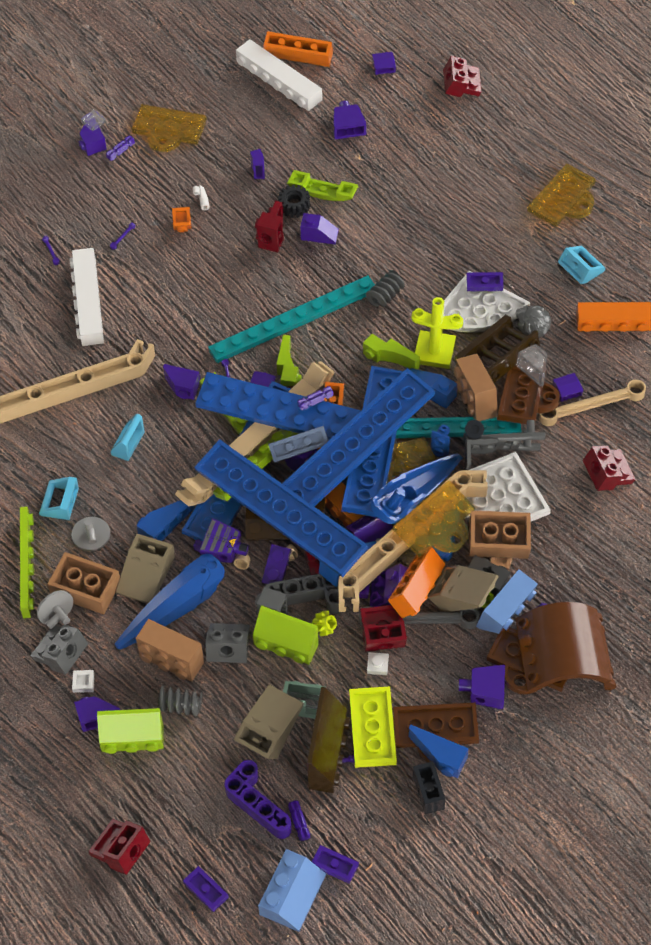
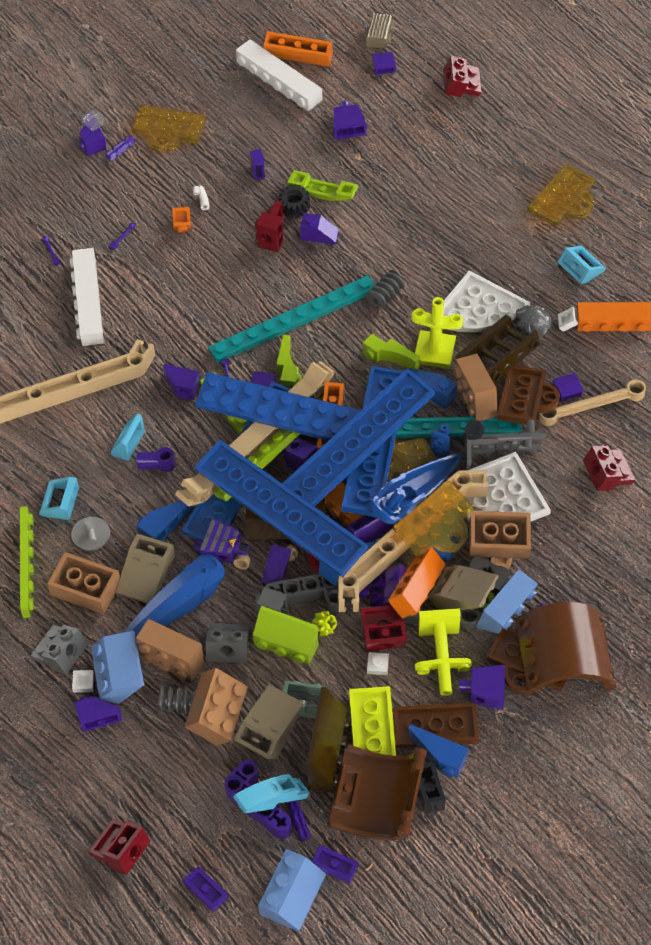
(55, 608): light grey shield -> none
(117, 666): none -> medium blue slope
(130, 730): lime slope -> none
(157, 460): none -> dark purple piece
(216, 706): none -> medium nougat brick
(270, 792): none -> medium azure slope
(298, 444): sand blue plate -> none
(315, 398): dark purple axle -> none
(376, 793): none -> reddish brown hinge
(379, 31): none -> dark tan brick
(440, 624): none -> neon yellow piece
(484, 281): dark purple plate -> none
(533, 363): clear slope -> none
(568, 319): none -> white plate

